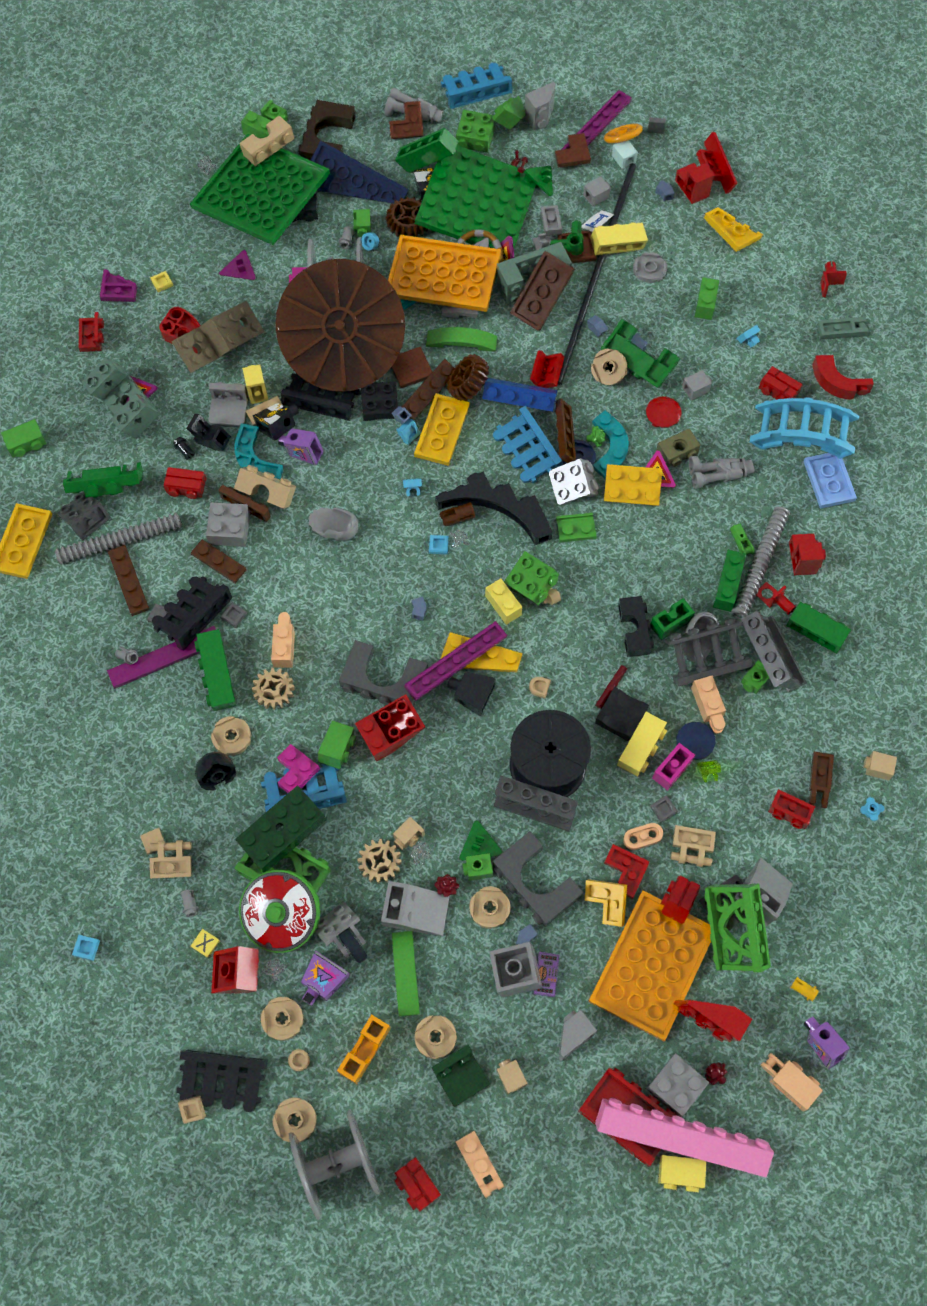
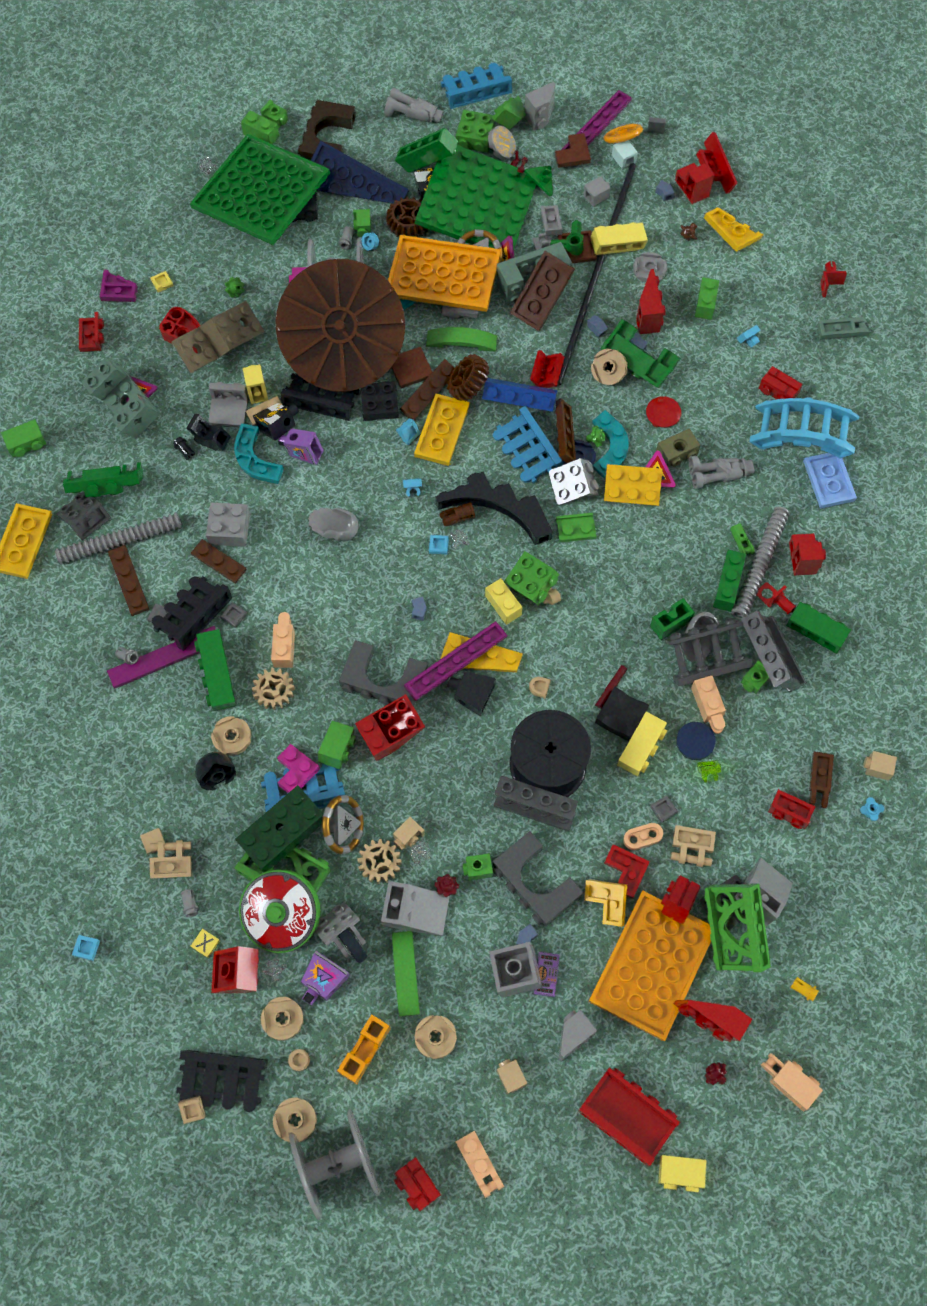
(184, 482): red brick -> none
(232, 496): reddish brown plate -> none
(234, 287): none -> bright green plant
(239, 267): magenta piece -> none
(259, 149): tan arch -> none
(280, 491): tan arch -> none
(342, 824): none -> light grey piece
(403, 417): sand blue piece -> none
(411, 126): copper tile -> none
(460, 1075): dark green bracket -> none
(479, 843): green piece -> none
(498, 900): tan plate -> none
(502, 142): none -> light grey tile
(597, 220): white sticker -> none
(634, 610): black arch -> none
(650, 308): none -> red slope
(673, 766): dark pink brick -> none
(677, 1085): light grey brick -> none
(684, 1137): bright pink brick -> none
(688, 232): none -> reddish brown plant
(697, 385): light grey brick -> none
(829, 1050): medium lavender torso -> none
(835, 383): red arch -> none

